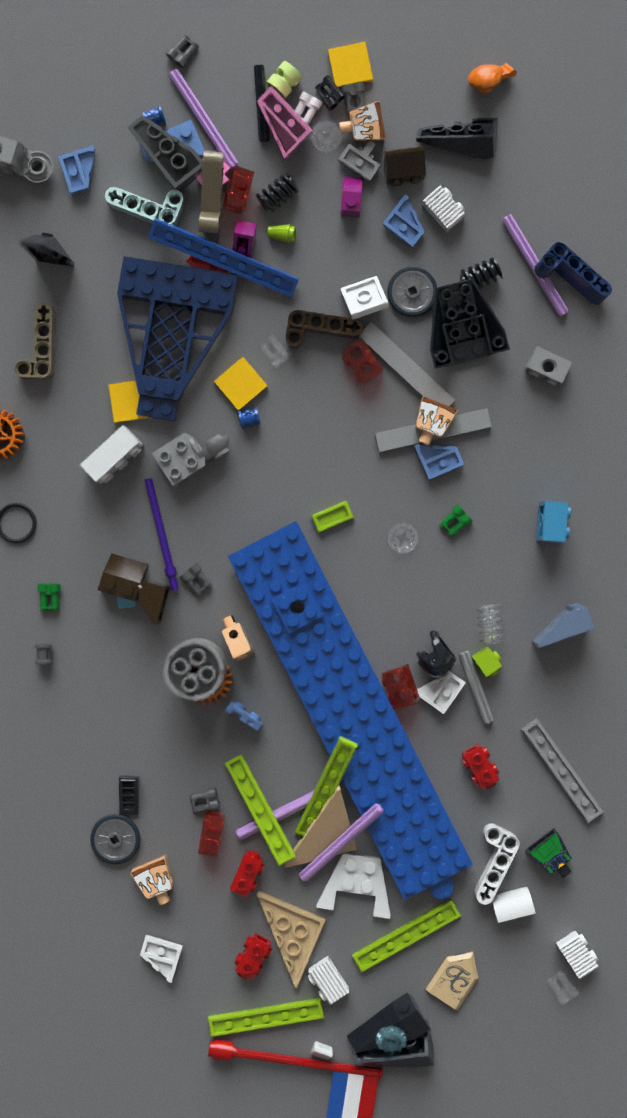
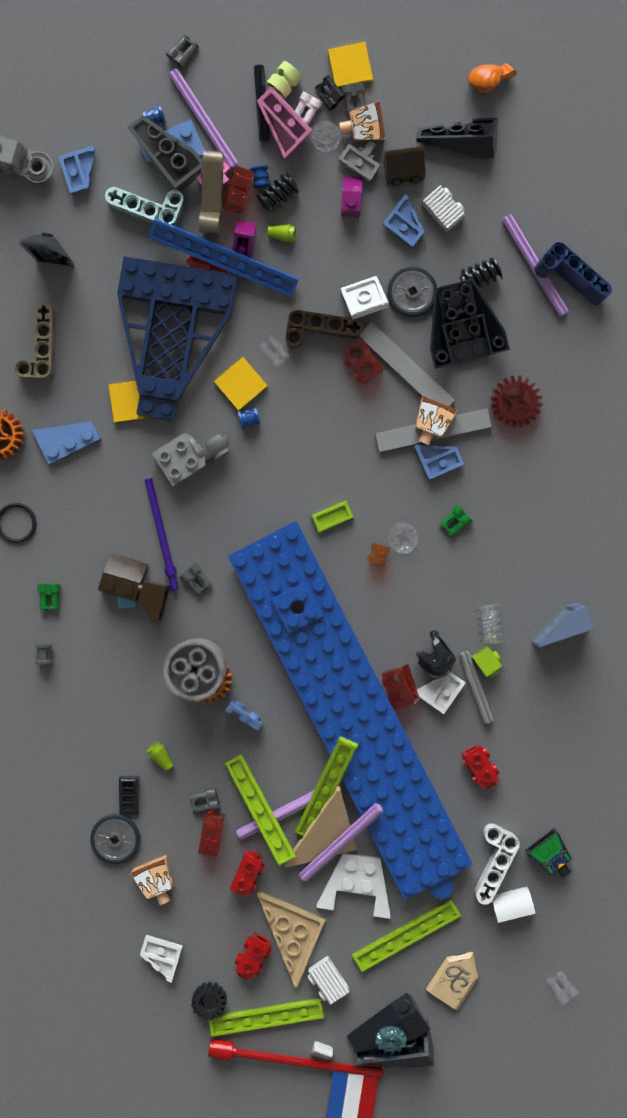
(65, 440): none -> medium blue wing
(112, 455): white piece -> none
(160, 756): none -> lime cone
(206, 1012): none -> black tyre
(240, 646): light nougat torso -> none
(260, 176): none -> blue bush
(378, 549): none -> clear orange wheel
(524, 404): none -> clear red gear
(553, 521): dark azure brick -> none
(559, 366): light grey brick -> none
(562, 770): light grey tile -> none
(577, 954): white brick -> none

